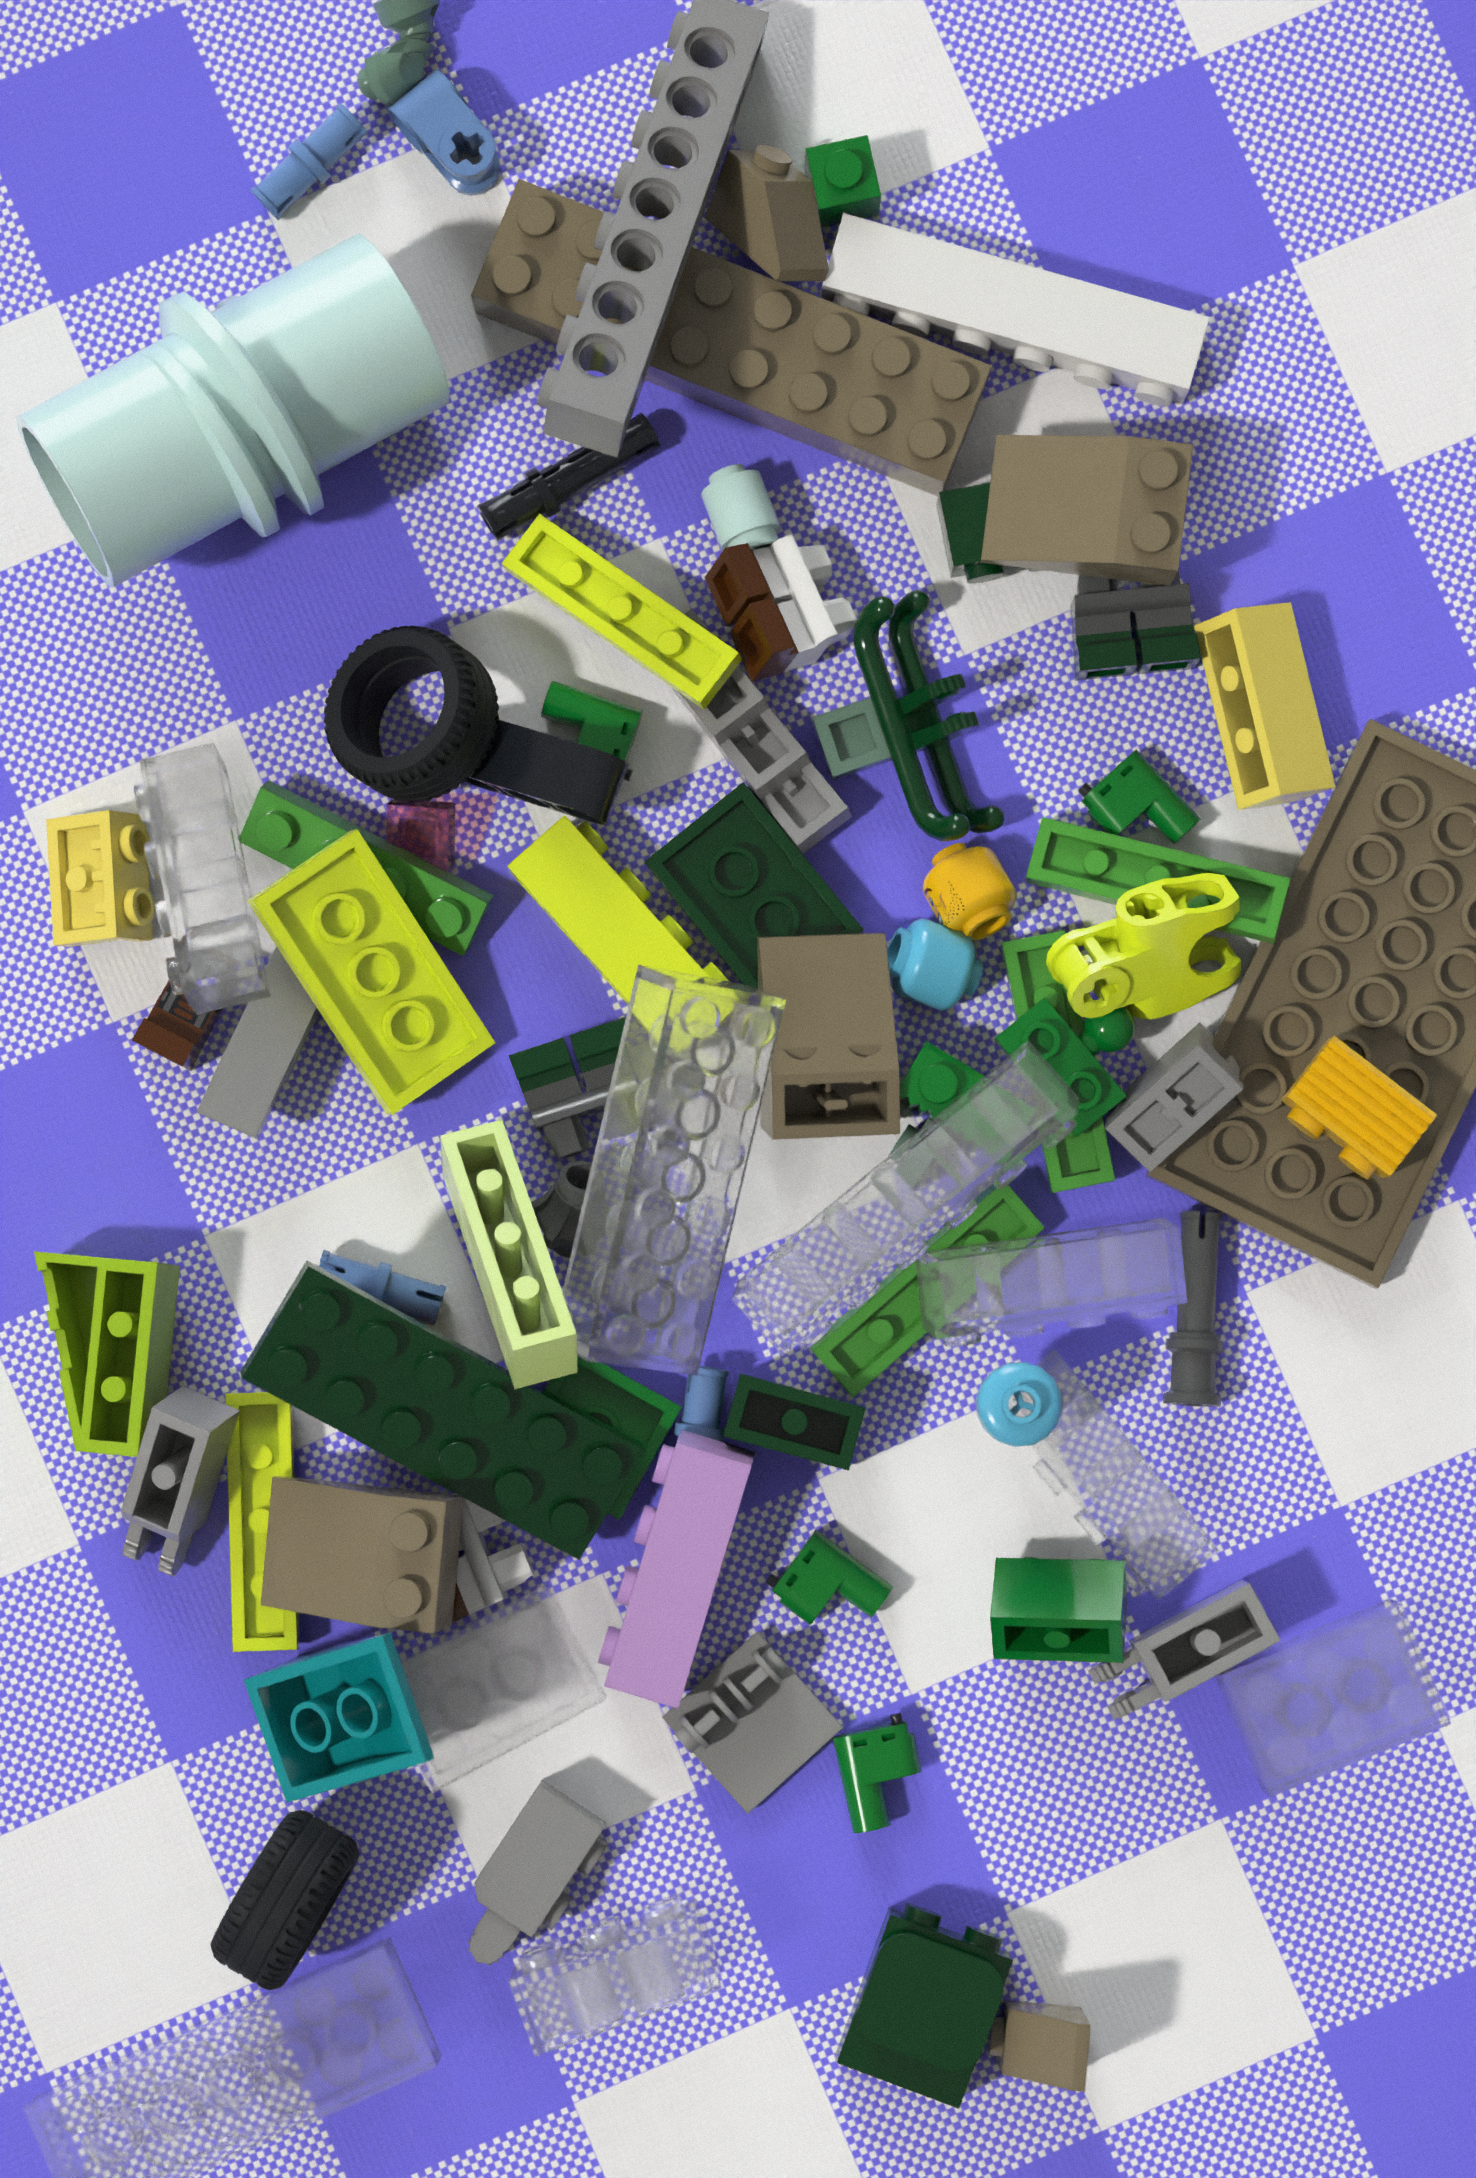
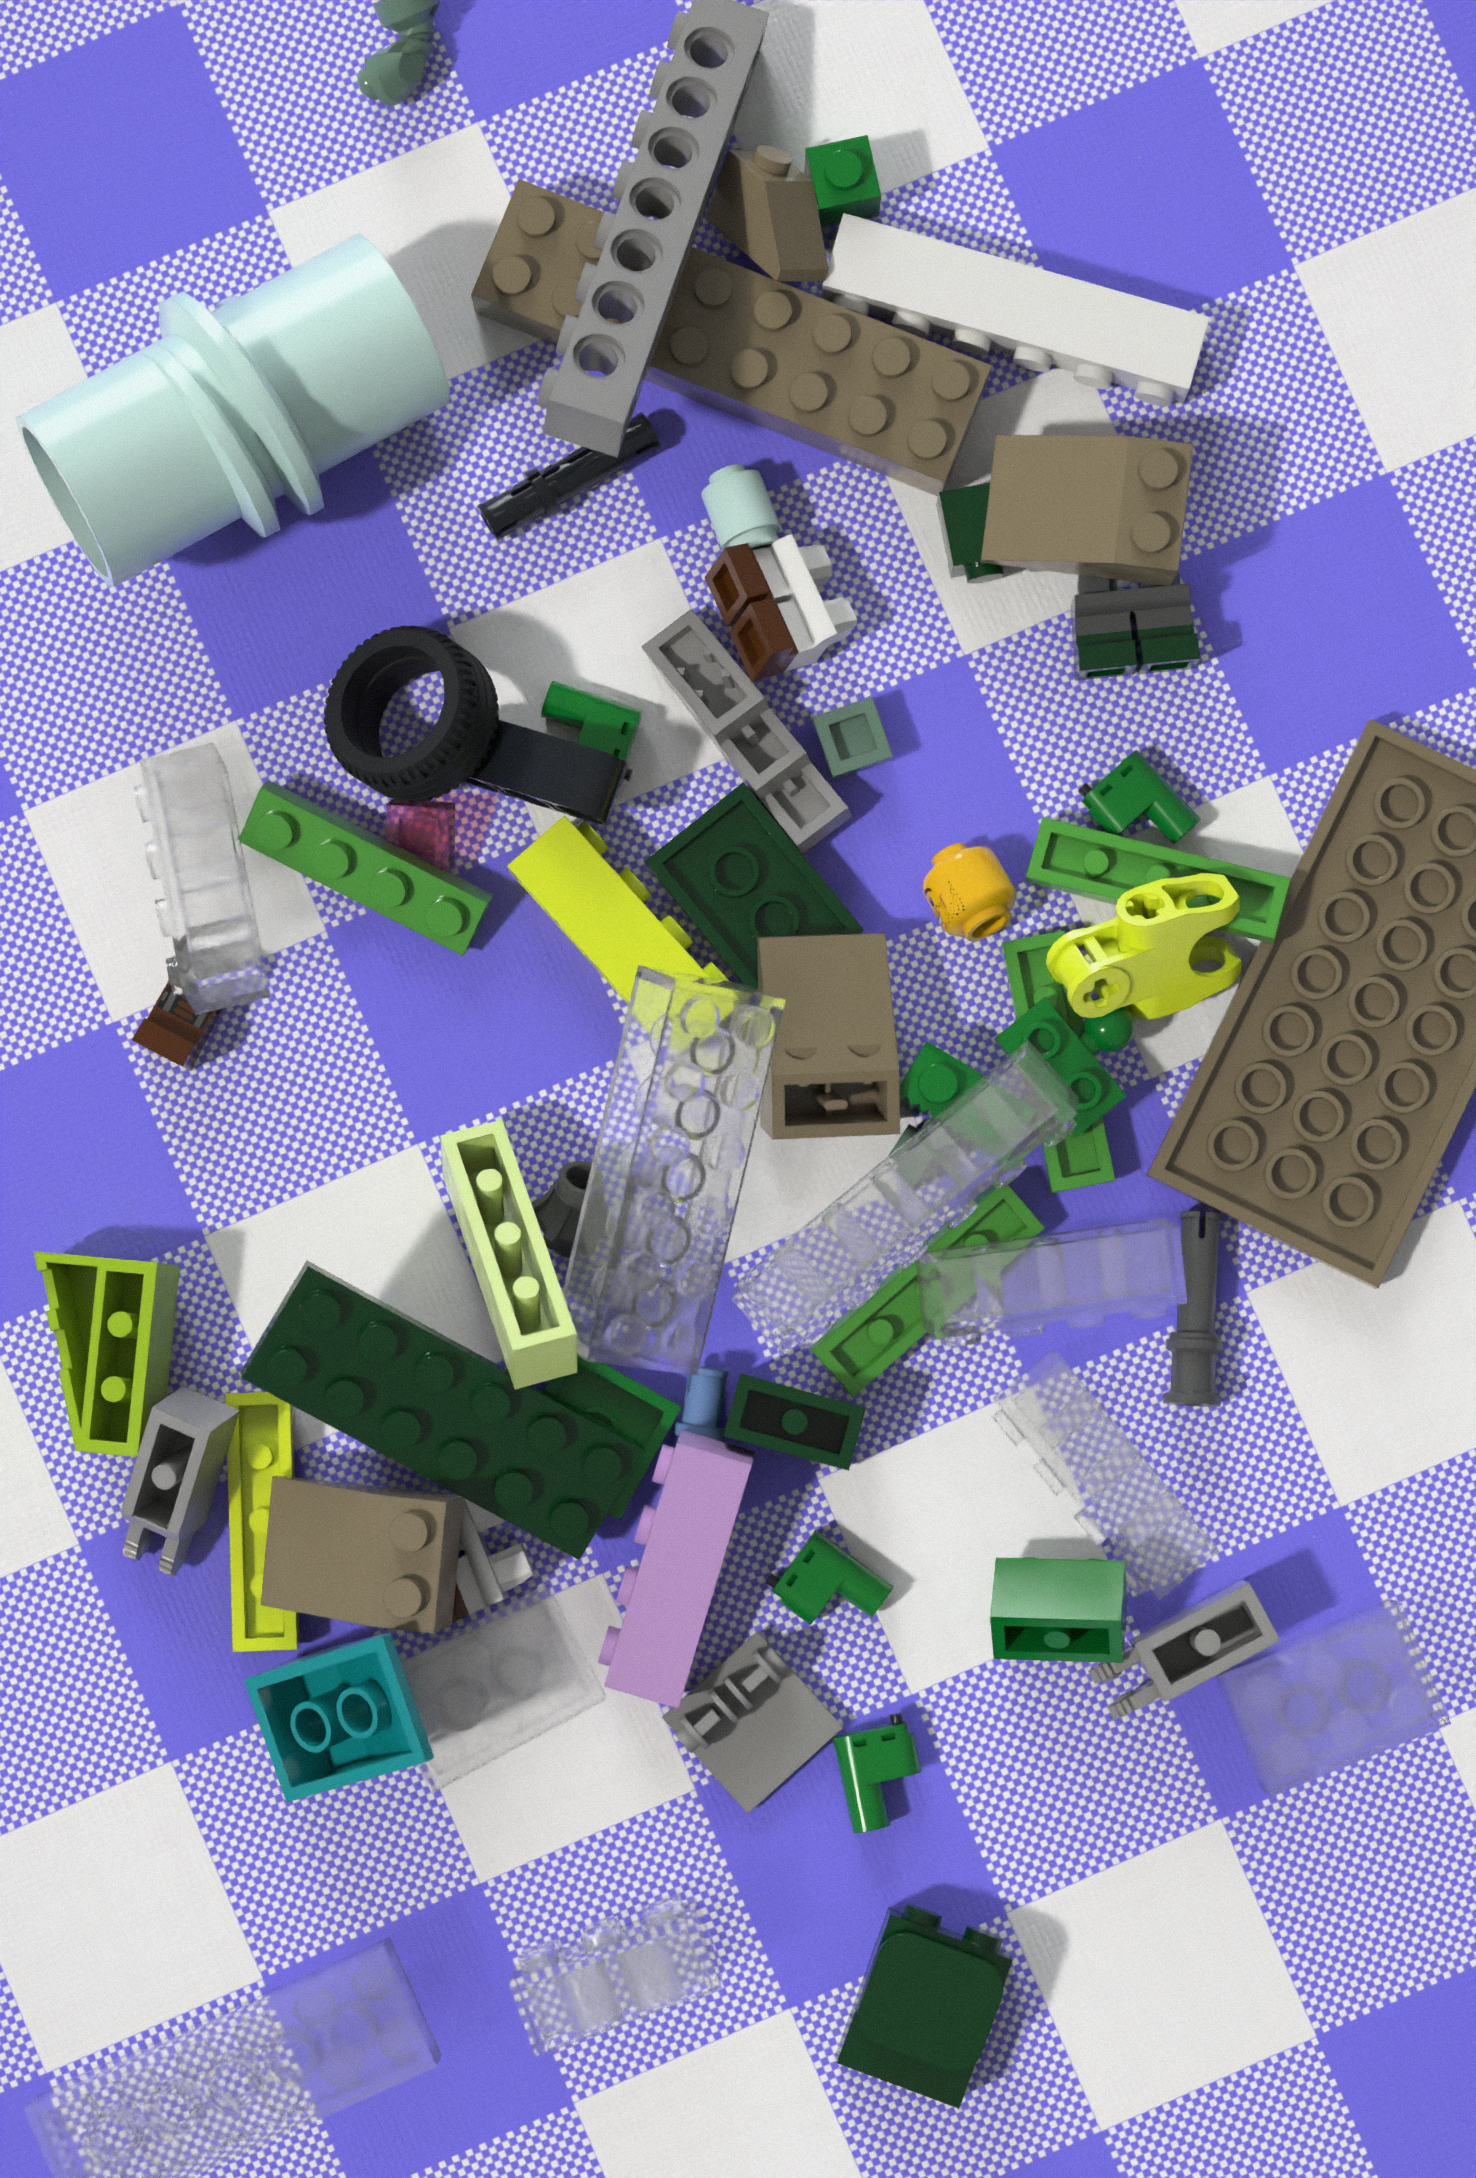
(99, 878): light yellow bracket -> none
(261, 1052): light grey slope -> none
(284, 1899): black tyre -> none
(309, 161): medium blue pin -> none
(371, 971): neon yellow plate -> none
(404, 1293): medium blue pin -> none
(442, 128): medium blue piece -> none
(531, 1869): light grey hinge -> none
(554, 1089): hips -> none
(622, 611): neon yellow plate -> none
(915, 720): dark green piece -> none
(933, 964): medium azure head -> none
(1001, 1422): medium azure head -> none
(1042, 2043): dark tan slope -> none
(1174, 1098): light grey hinge -> none
(1264, 705): light yellow brick -> none
(1357, 1110): yellow brick -> none

